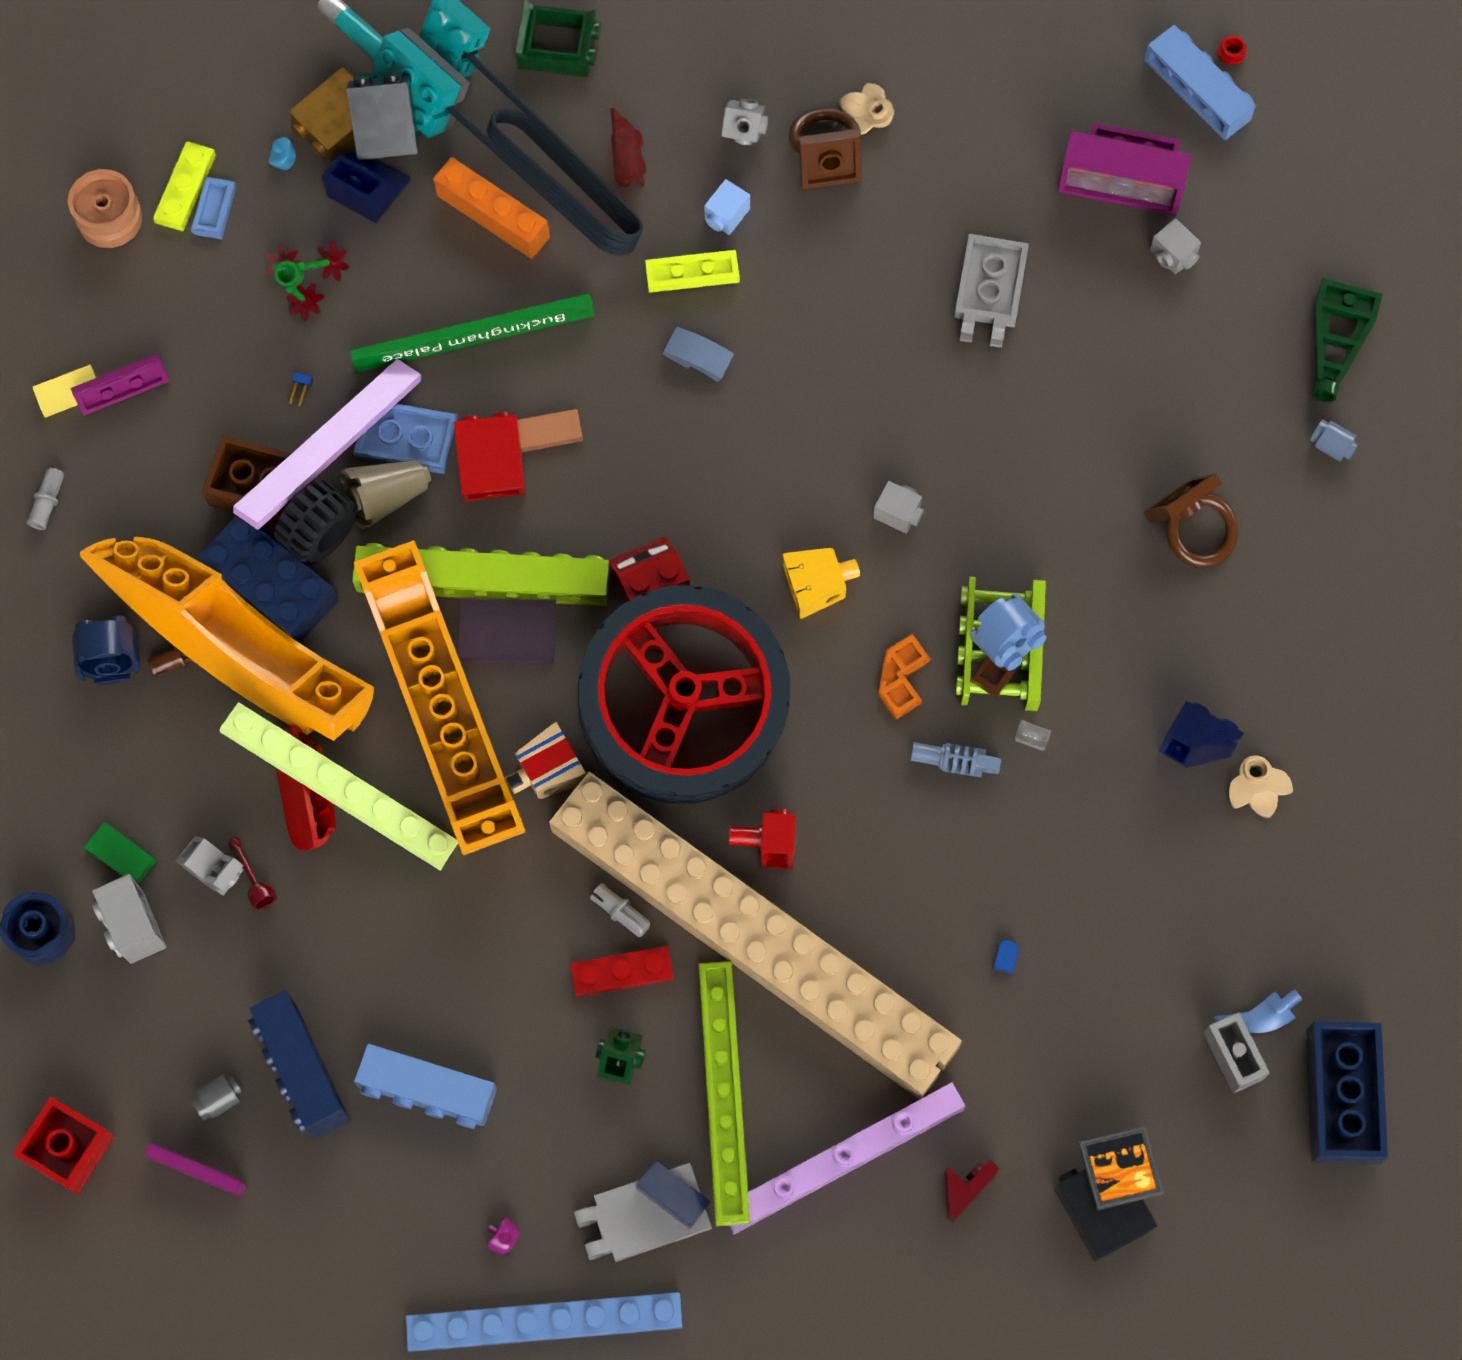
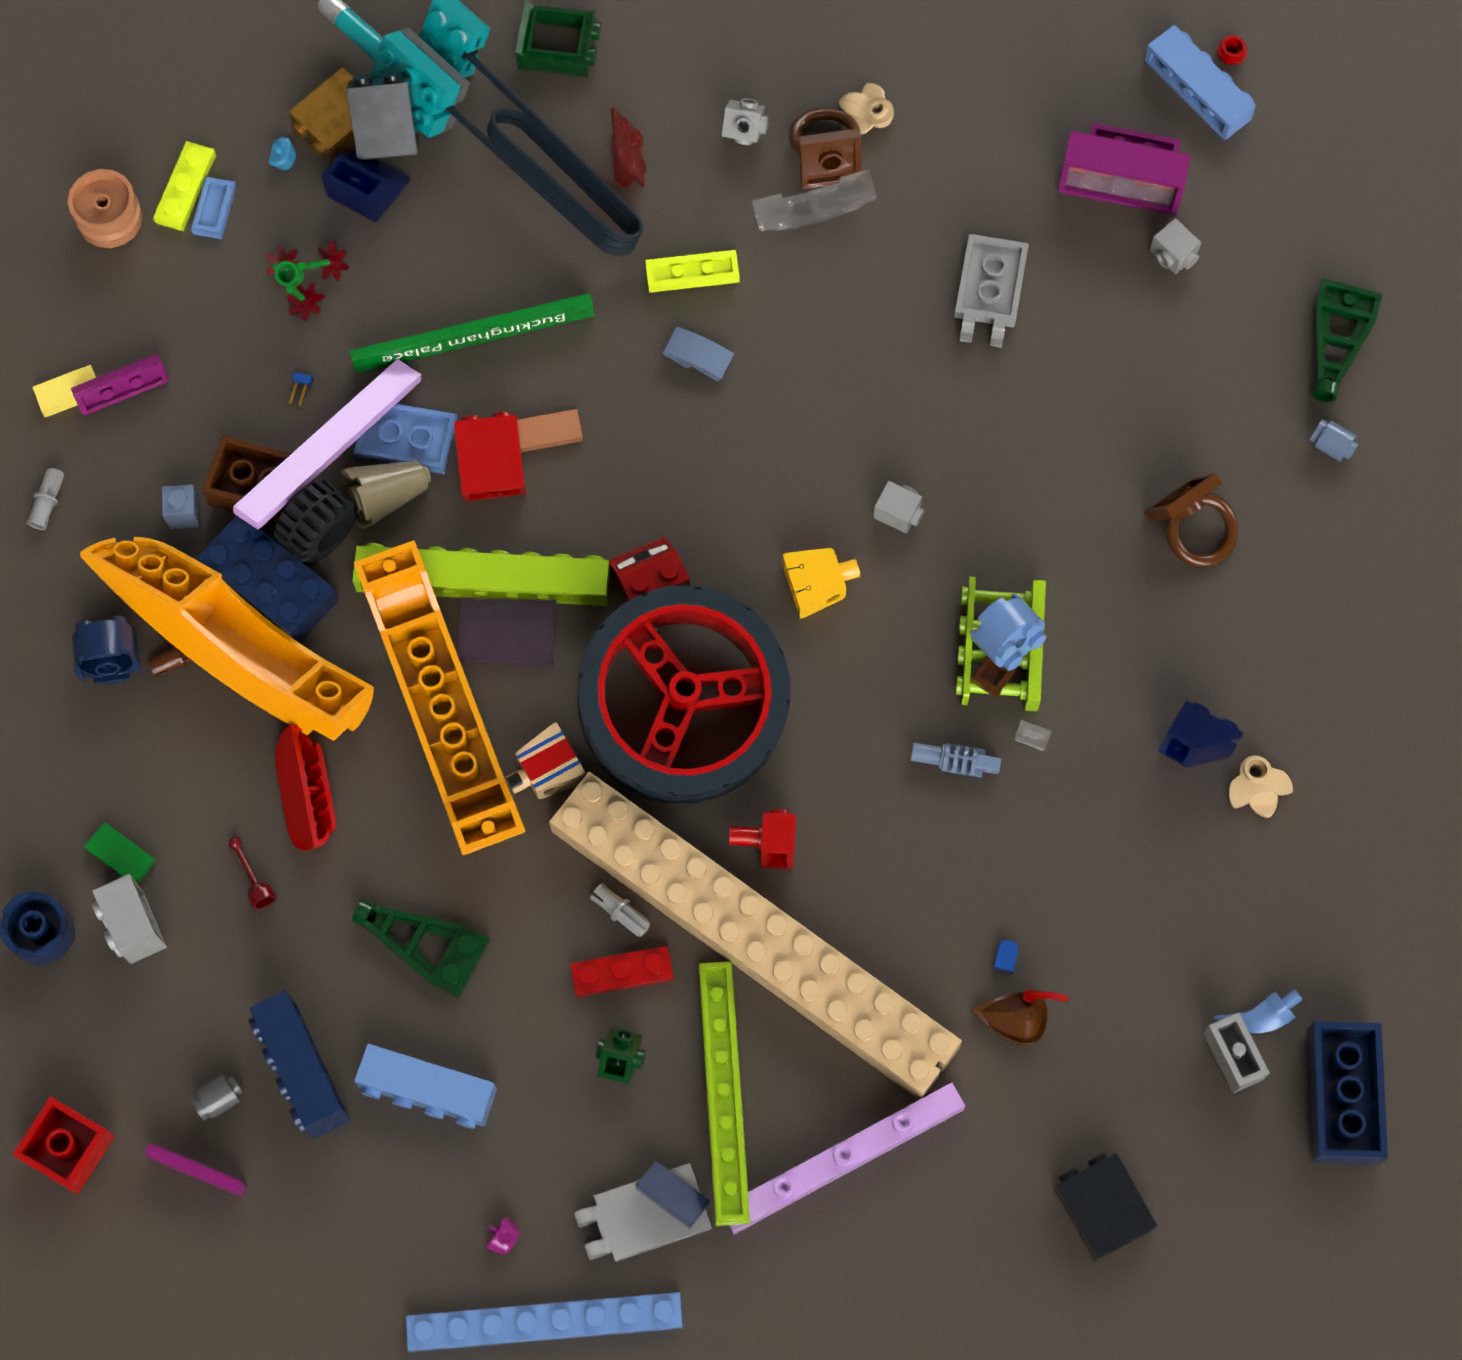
(181, 506): none -> sand blue brick
(210, 865): light grey brick -> none
(339, 786): yellowish green plate -> none
(457, 963): none -> dark green plate
(491, 208): orange brick -> none
(727, 207): light blue brick -> none
(815, 205): none -> clear slope
(894, 687): orange tile -> none
(960, 1194): dark red slope -> none
(1018, 1015): none -> reddish brown piece
(1120, 1168): tile -> none

